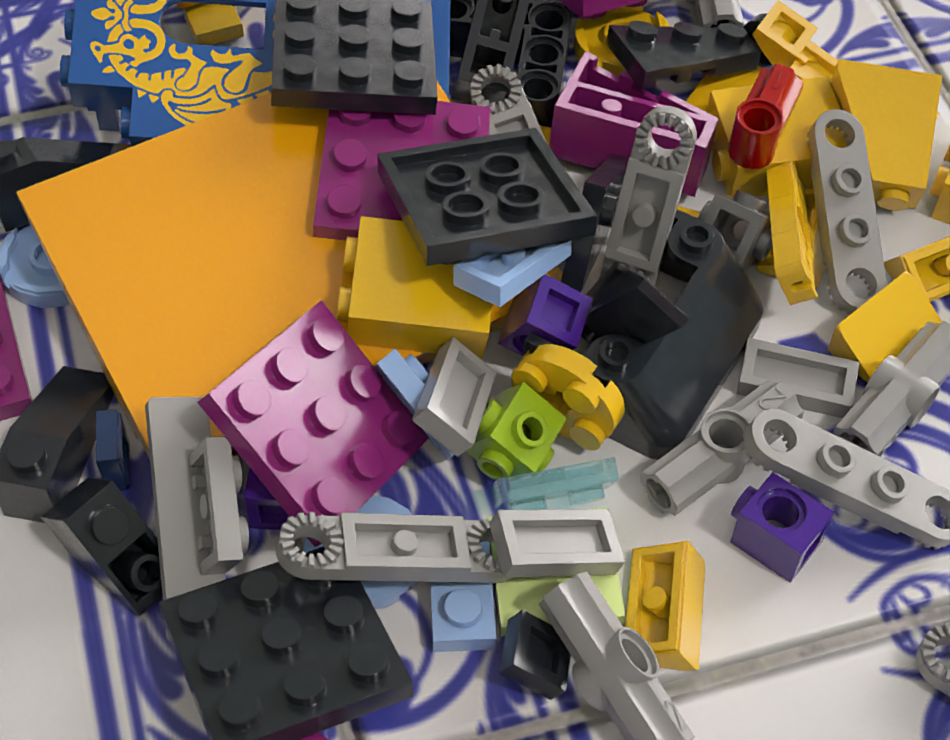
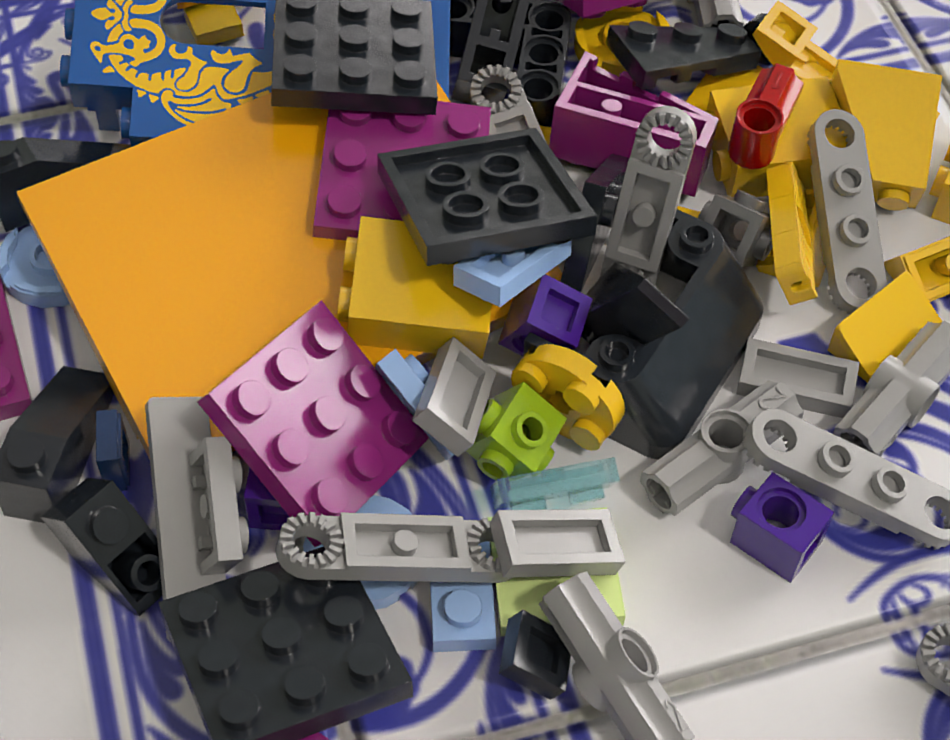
(668, 602): yellow slope -> none

